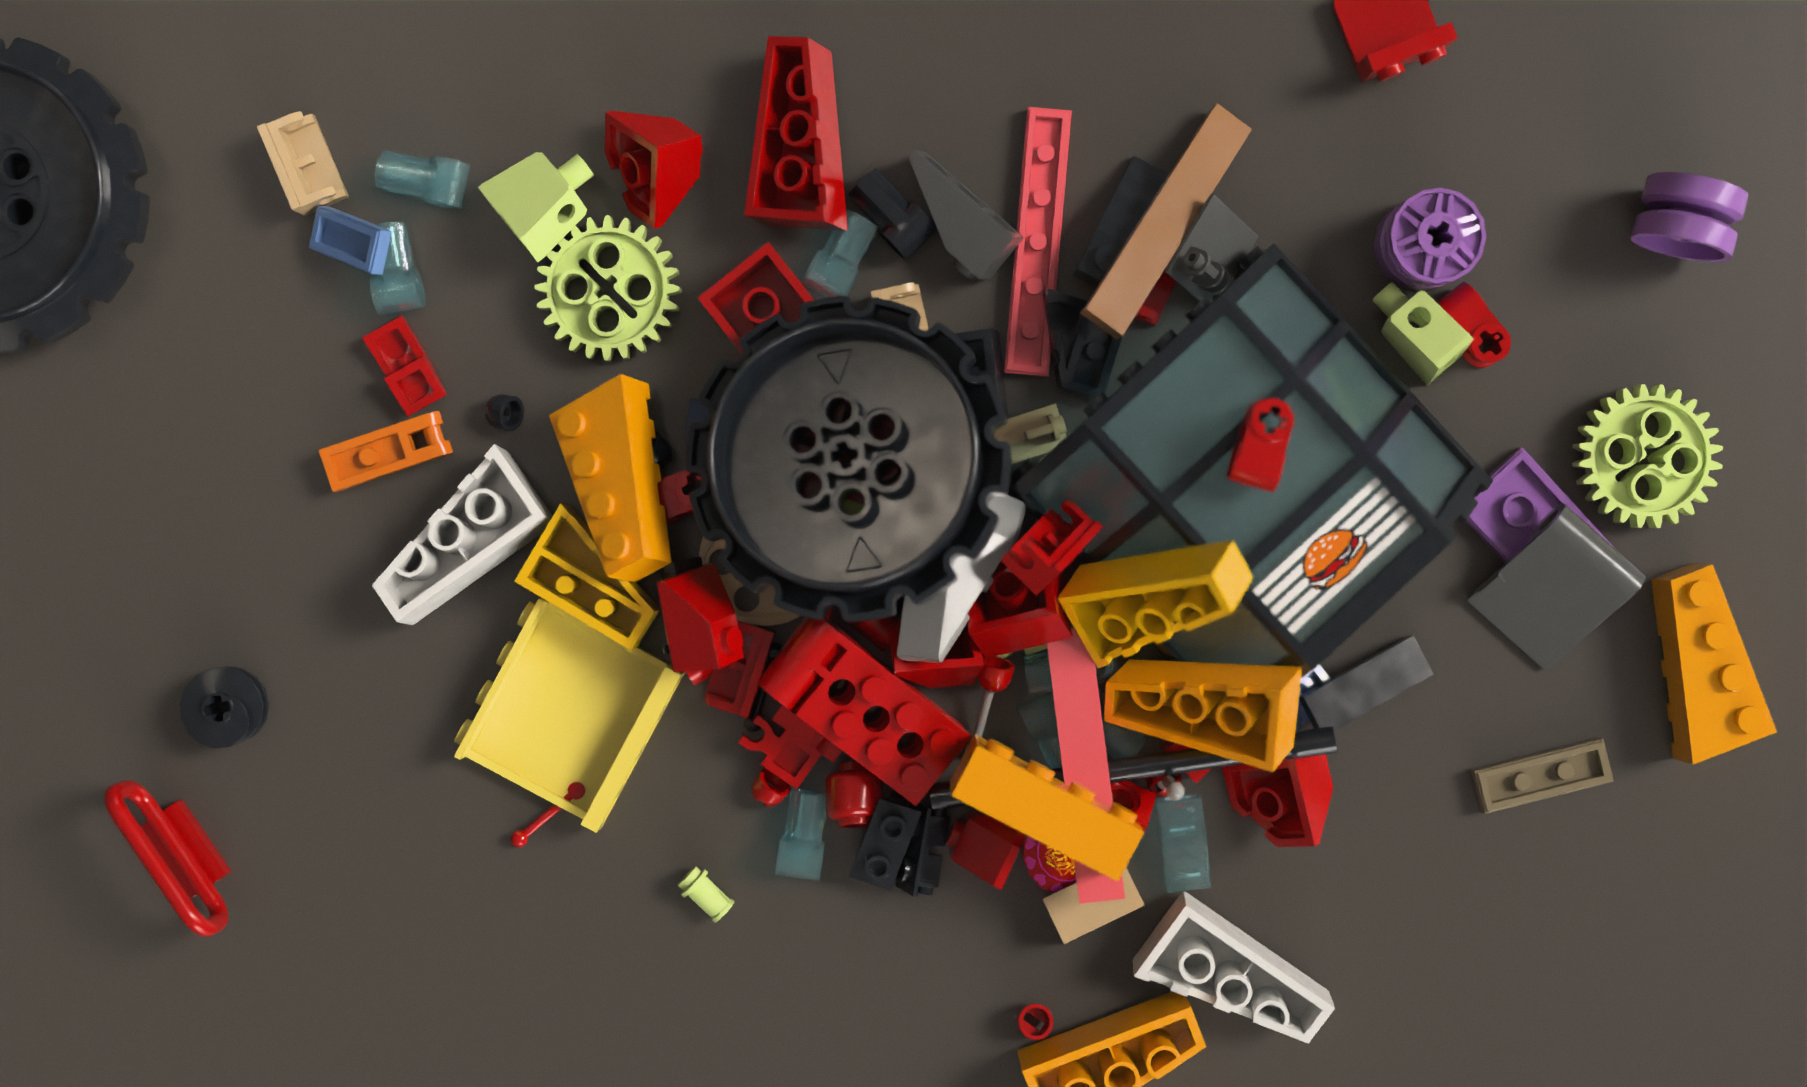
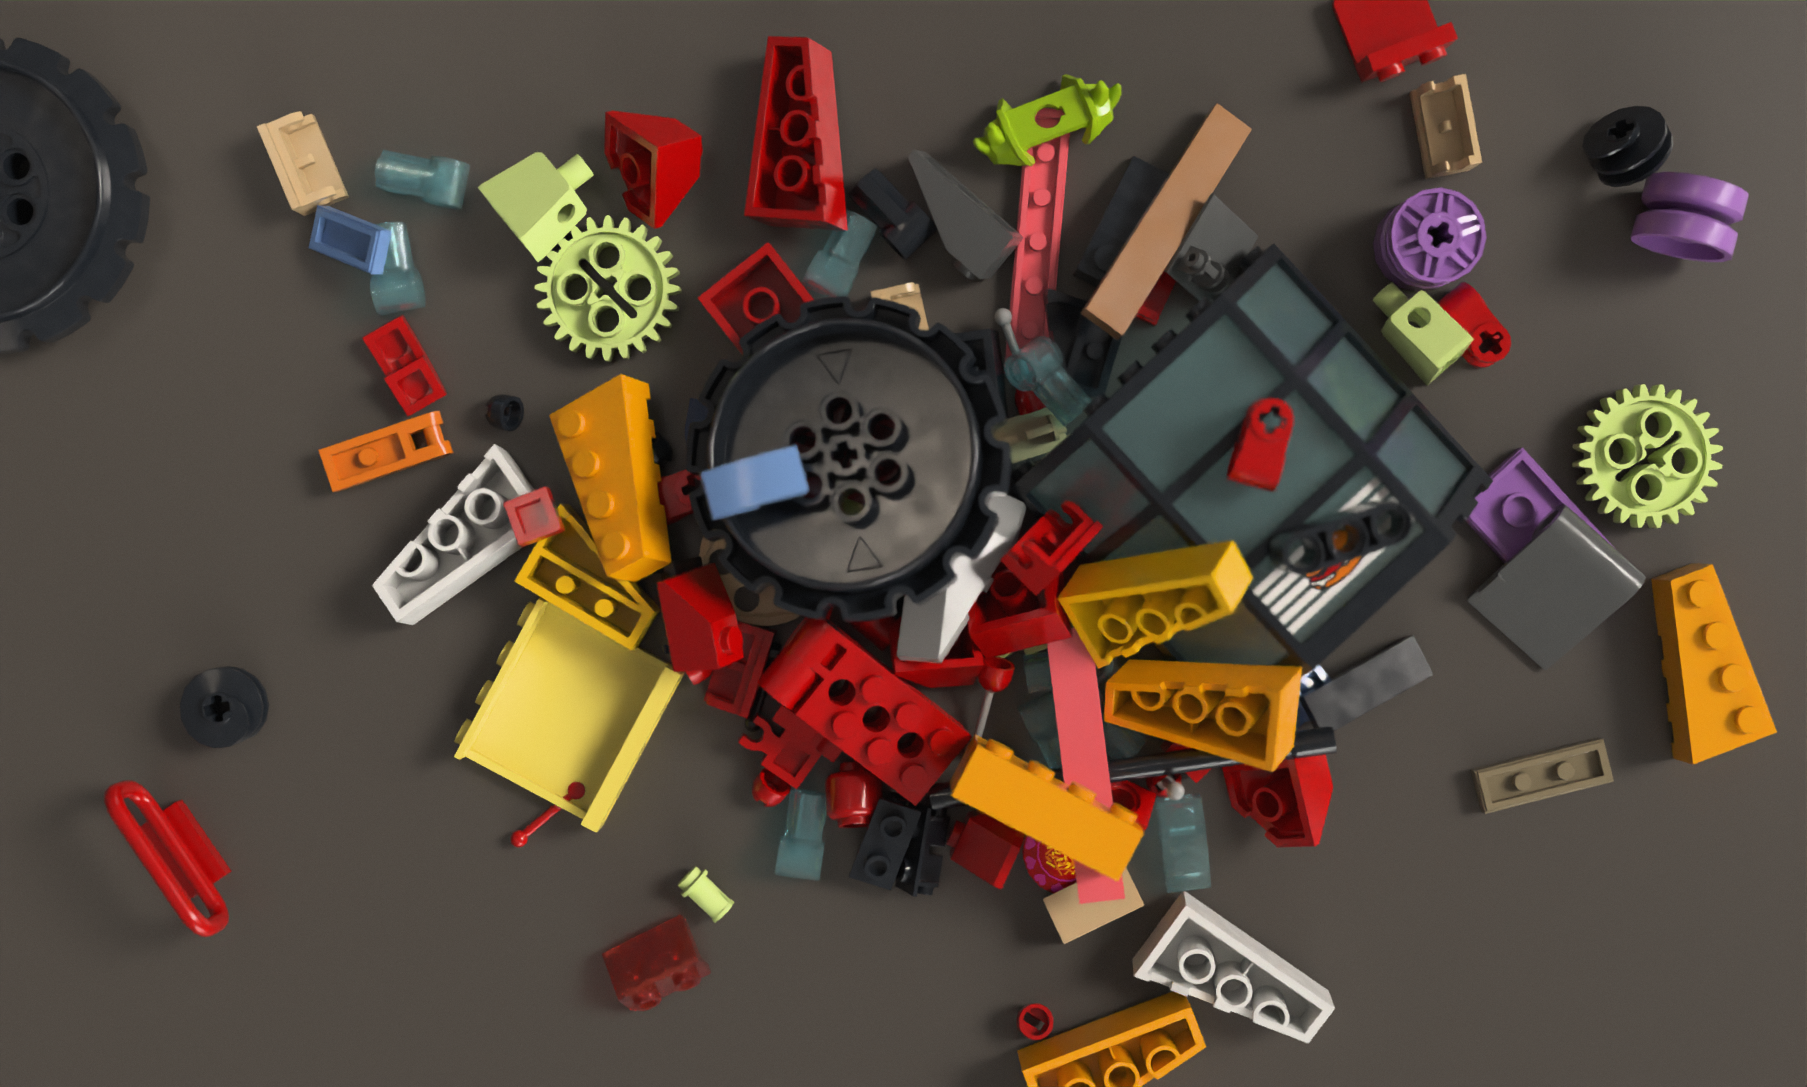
(534, 516): none -> plate
(655, 965): none -> clear red bracket
(754, 482): none -> medium blue slope
(1016, 130): none -> lime piece
(1025, 401): none -> hinge
(1040, 369): none -> clear light blue piece
(1362, 537): none -> black beam
(1445, 127): none -> tan hinge
(1628, 145): none -> black piece

